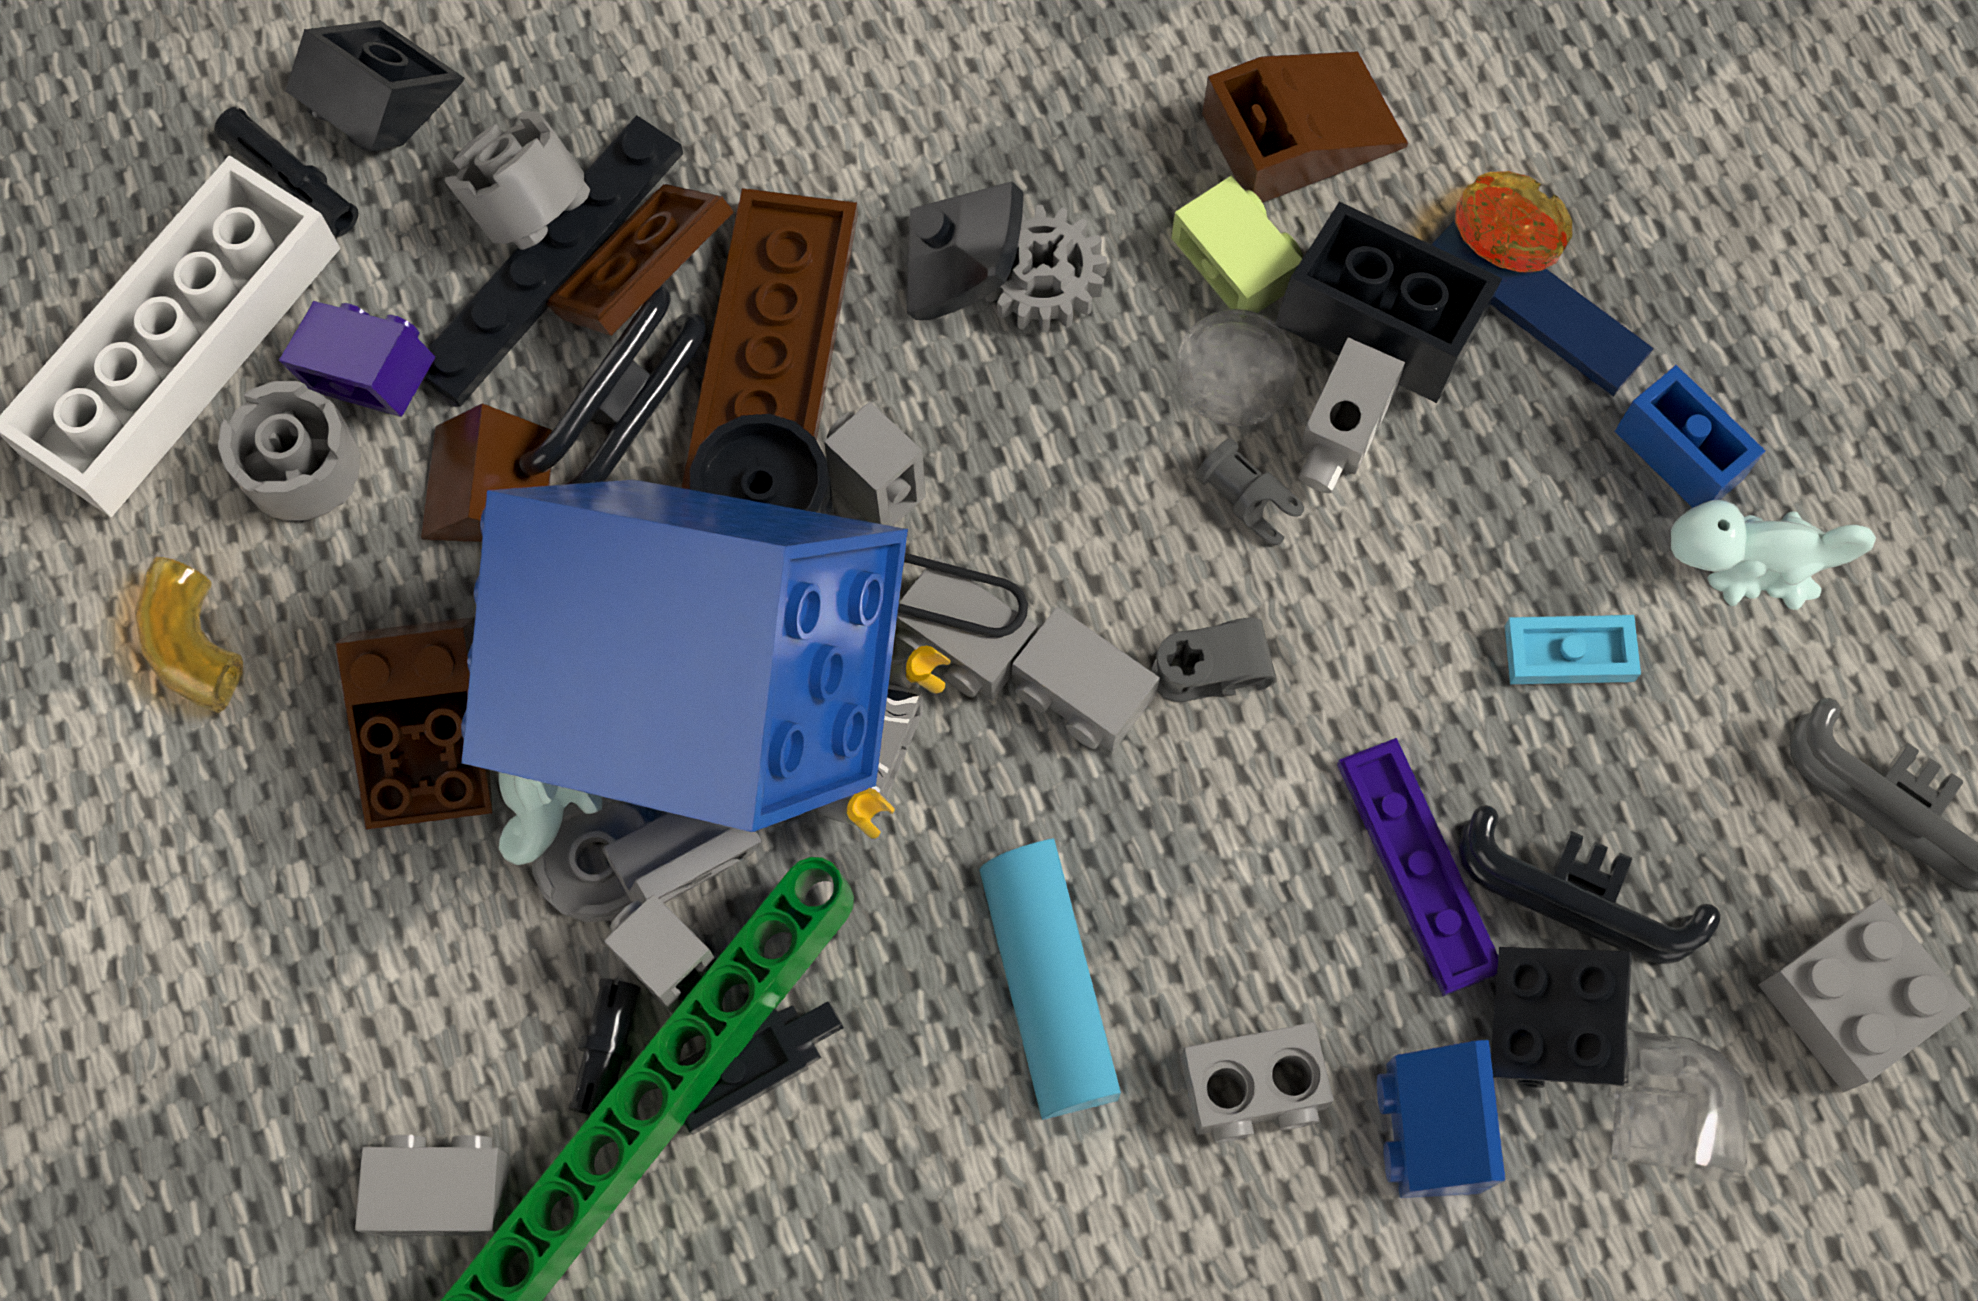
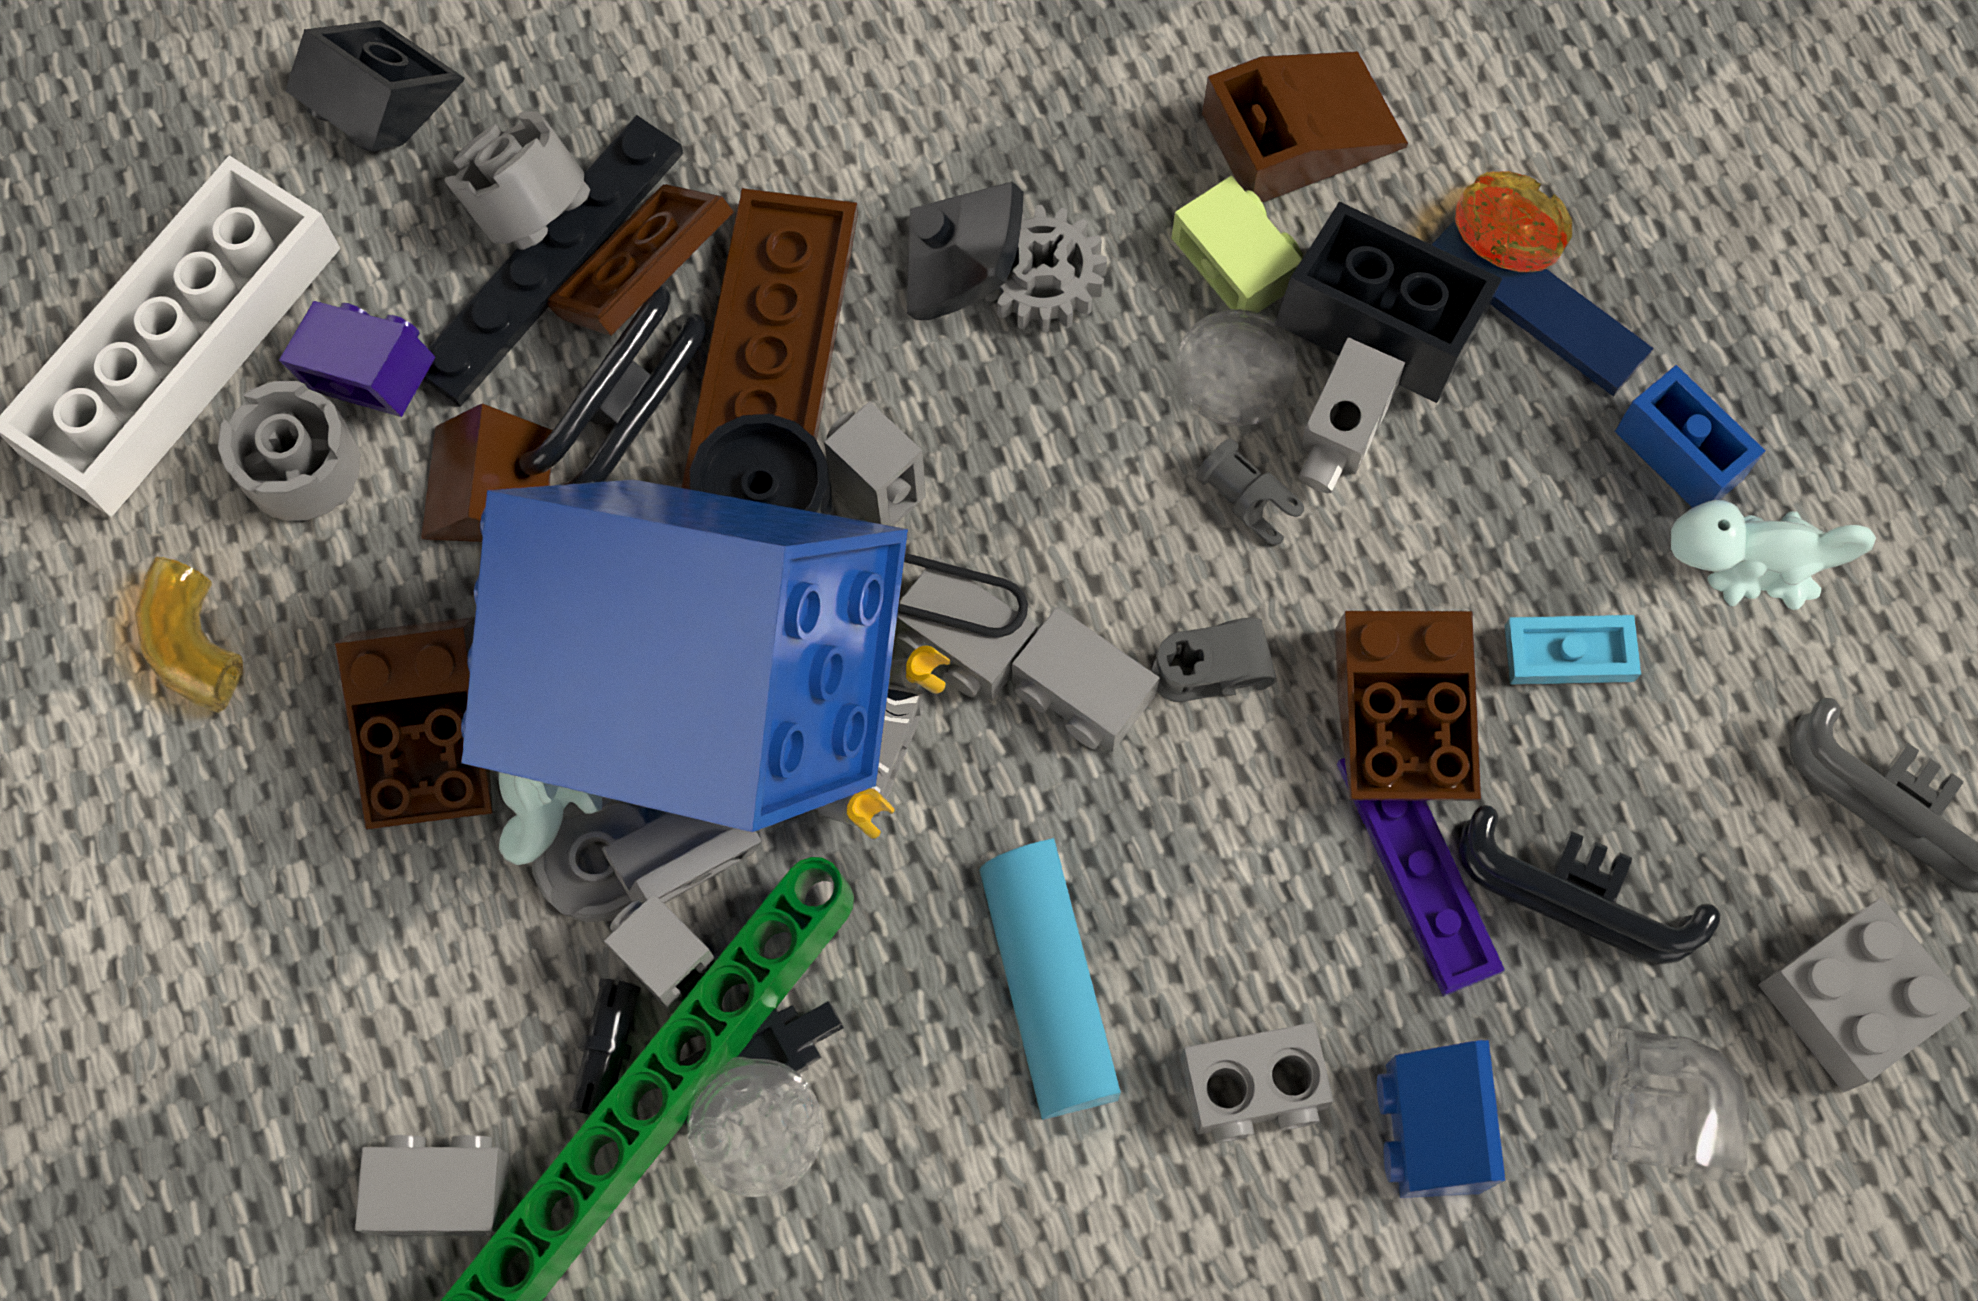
(285, 169): black pin -> none
(754, 1127): none -> clear tile
(1408, 705): none -> reddish brown slope
(1561, 1016): black hinge -> none

